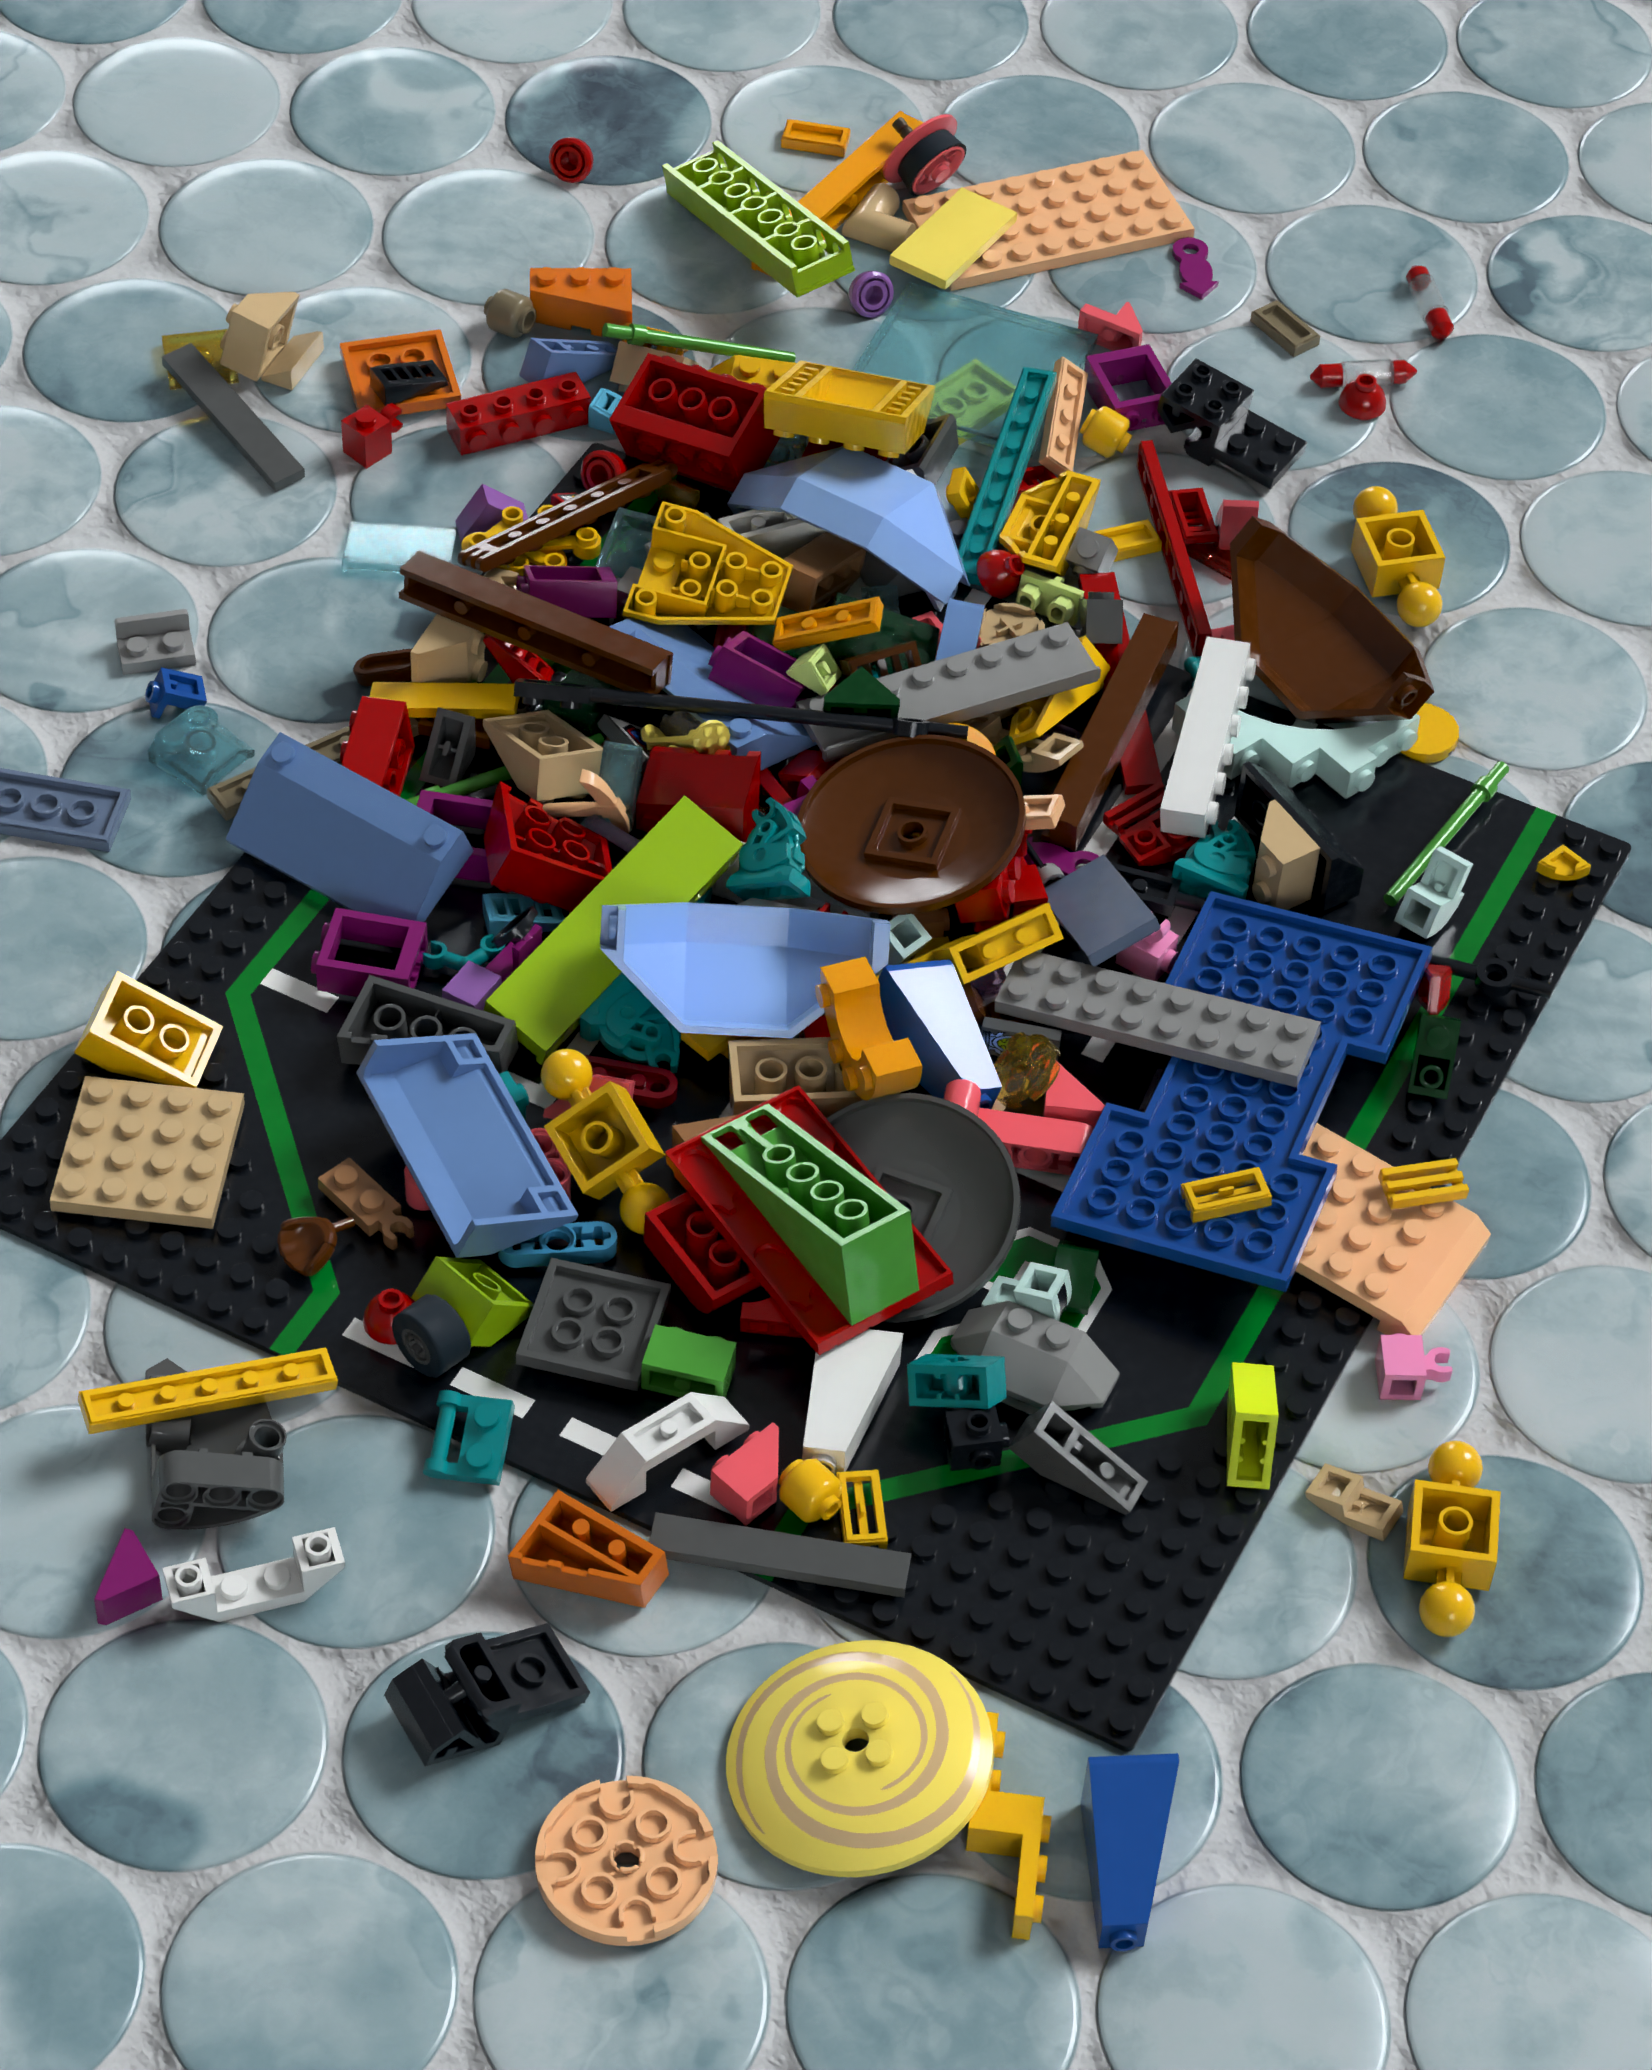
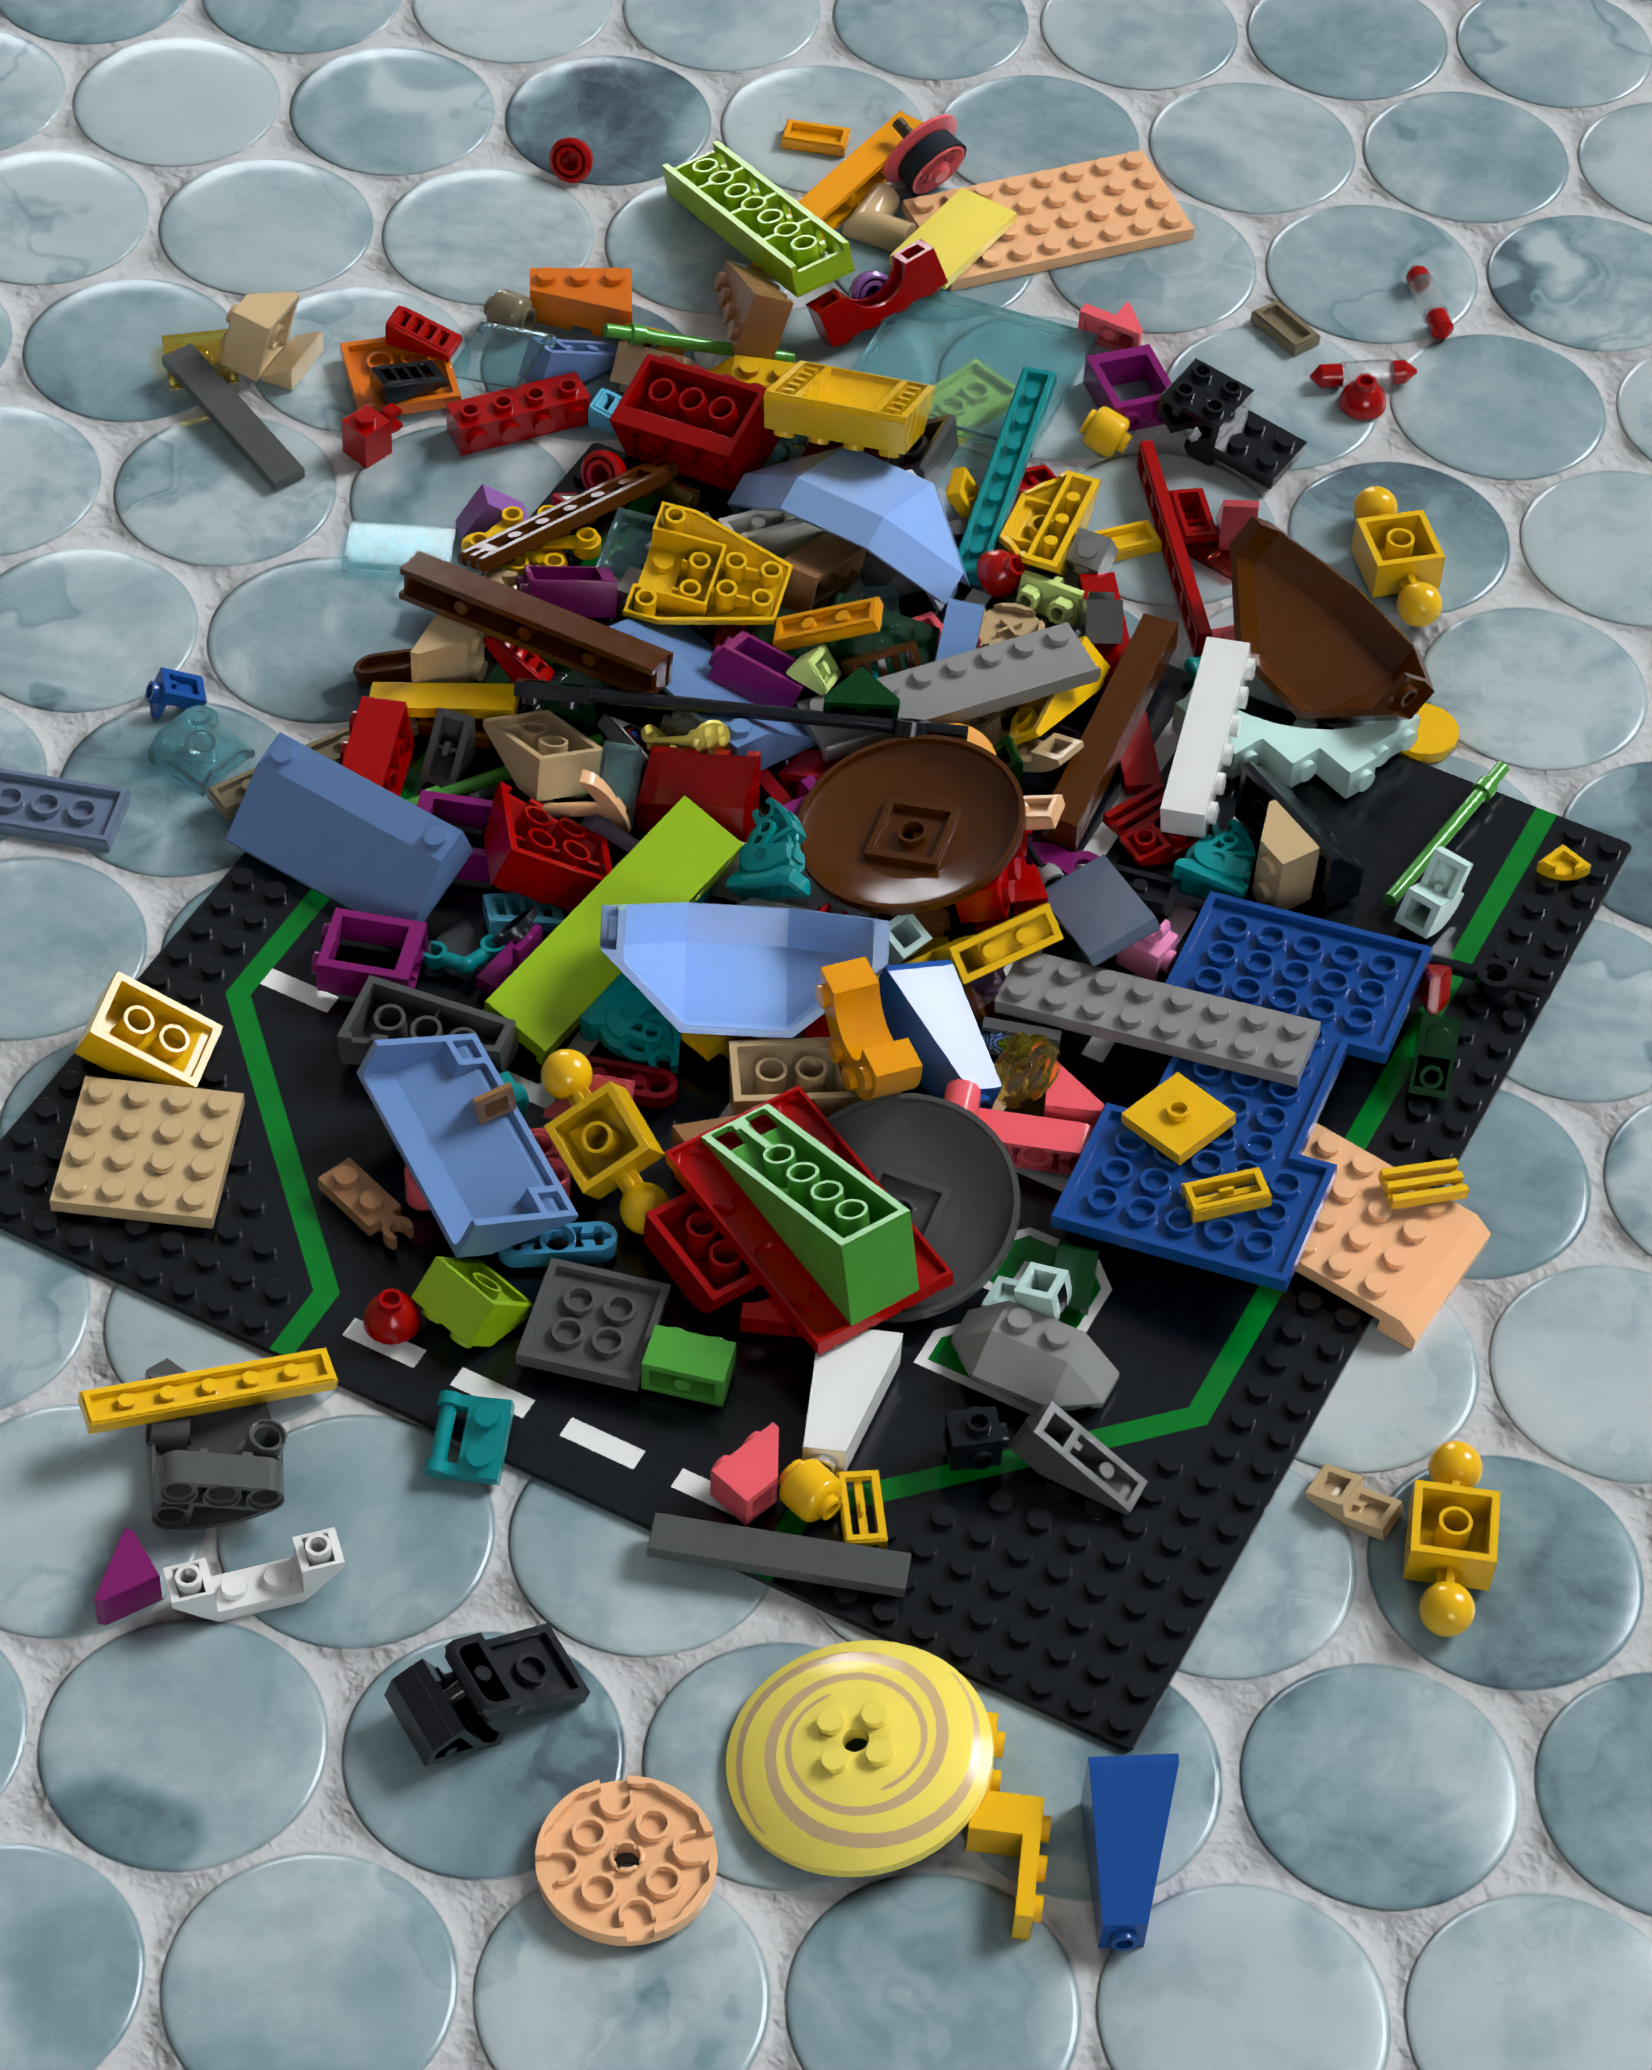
(154, 641): light grey bracket -> none
(309, 1242): reddish brown piece -> none
(409, 332): none -> red slope
(431, 1335): black wheel -> none
(472, 986): medium lavender brick -> none
(493, 1103): none -> medium nougat slope
(500, 354): none -> clear light blue piece
(587, 1555): orange wedge -> none
(695, 1416): white slope -> none
(751, 309): none -> medium nougat wedge
(913, 275): none -> red arch
(956, 1381): teal brick -> none
(1063, 418): light nougat tile -> none
(1178, 1118): none -> yellow plate
(1194, 268): magenta brick -> none
(1251, 1425): neon yellow slope -> none
(1404, 1368): bright pink brick -> none

